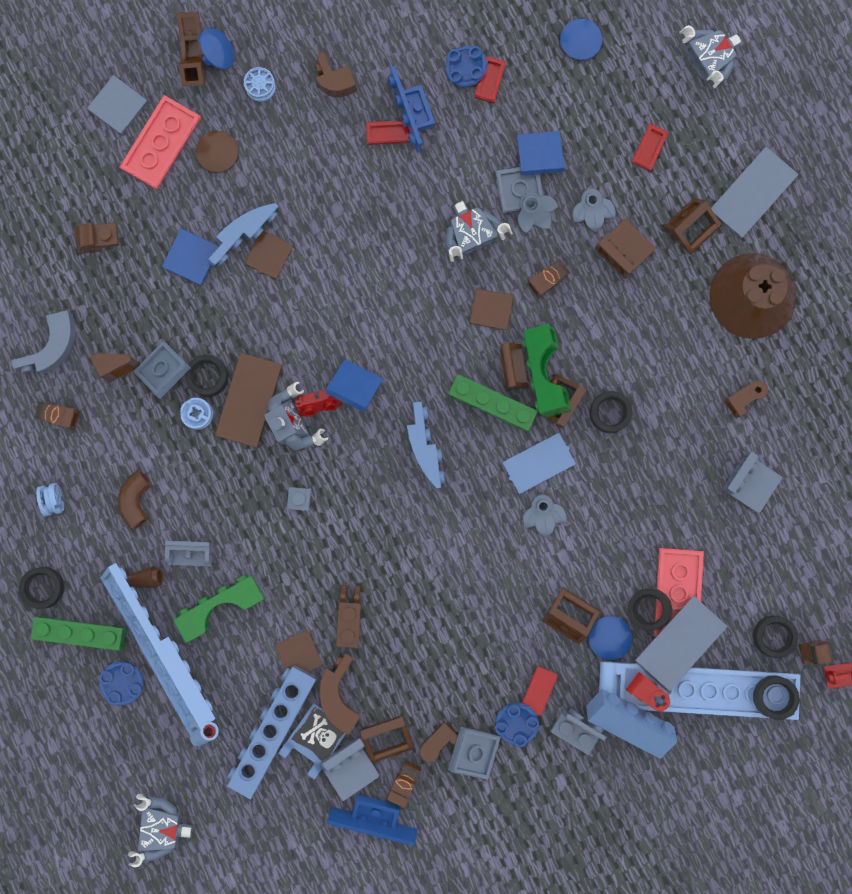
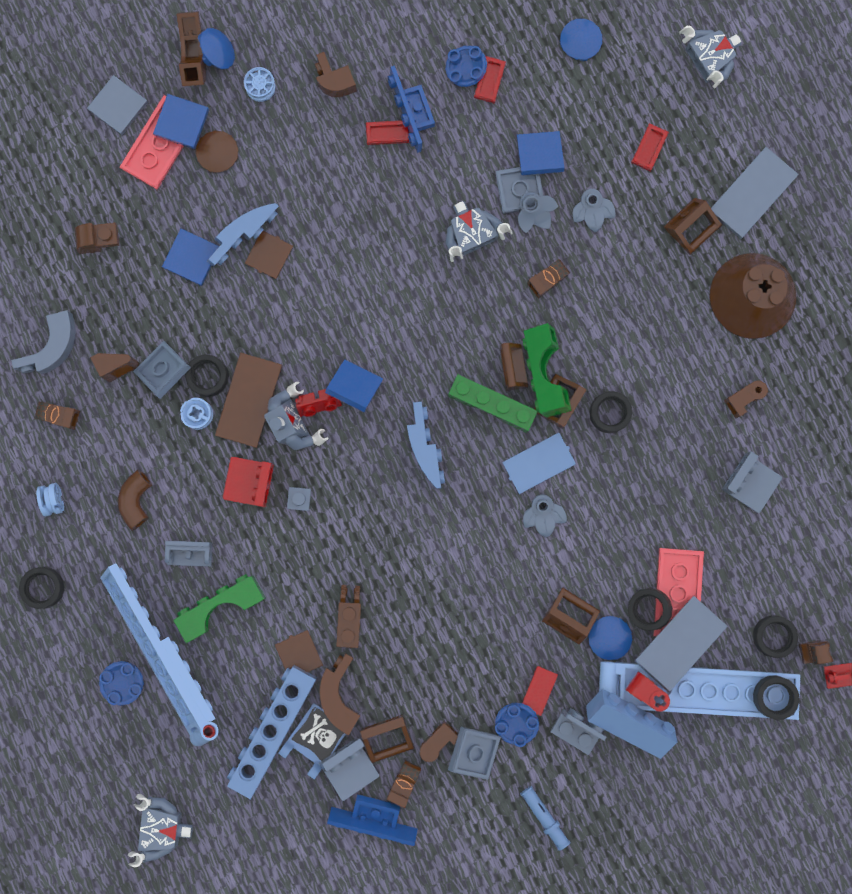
(79, 633): green arch -> none
(148, 577): reddish brown cone -> none
(181, 121): none -> blue tile
(248, 481): none -> red bracket
(491, 309): reddish brown piece -> none
(550, 826): none -> medium blue pin
(624, 248): reddish brown bracket -> none

